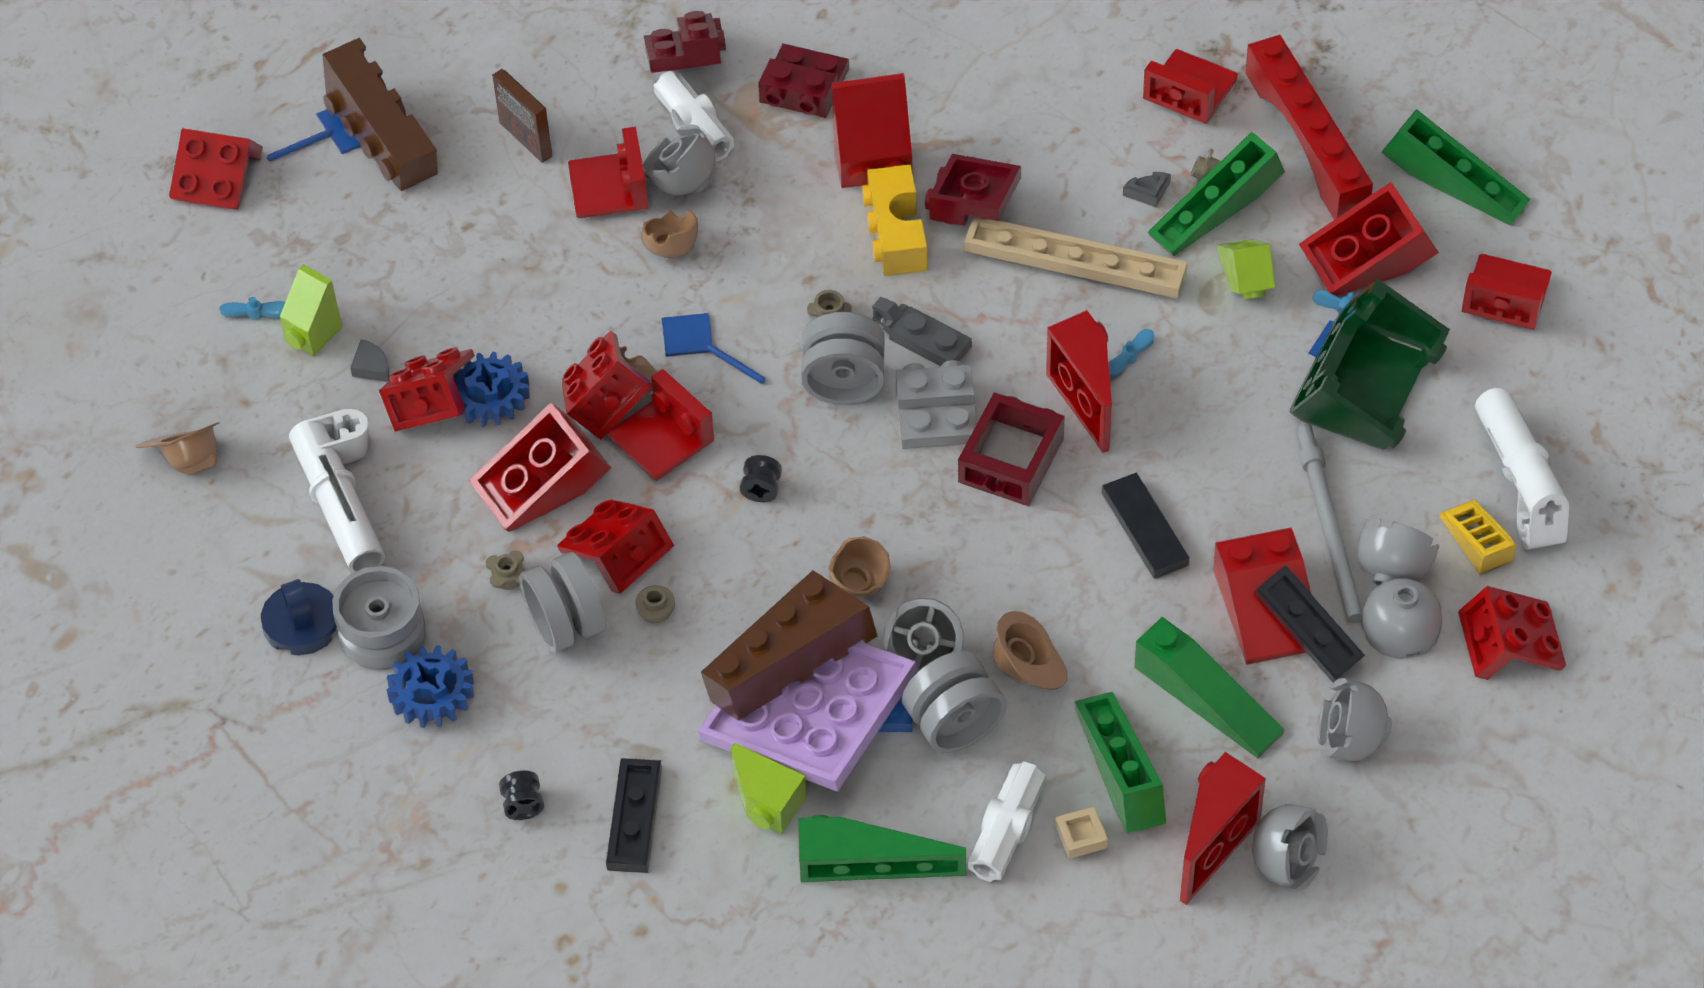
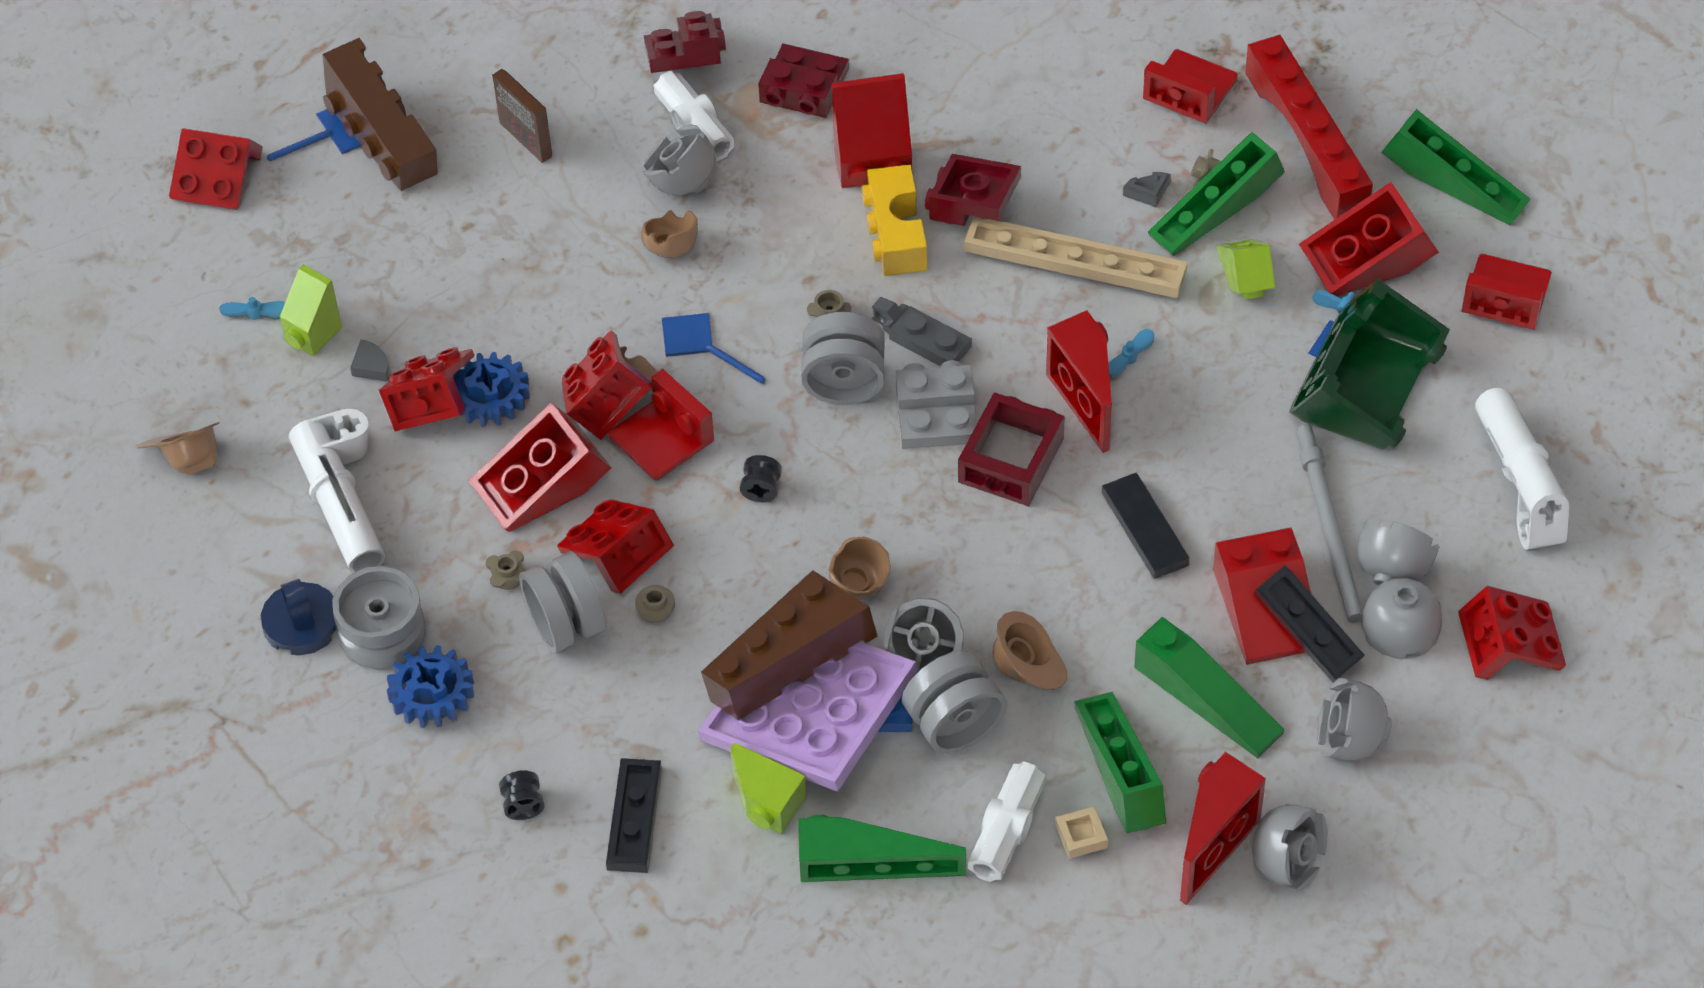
(610, 181): red bracket -> none
(1482, 558): yellow slope -> none

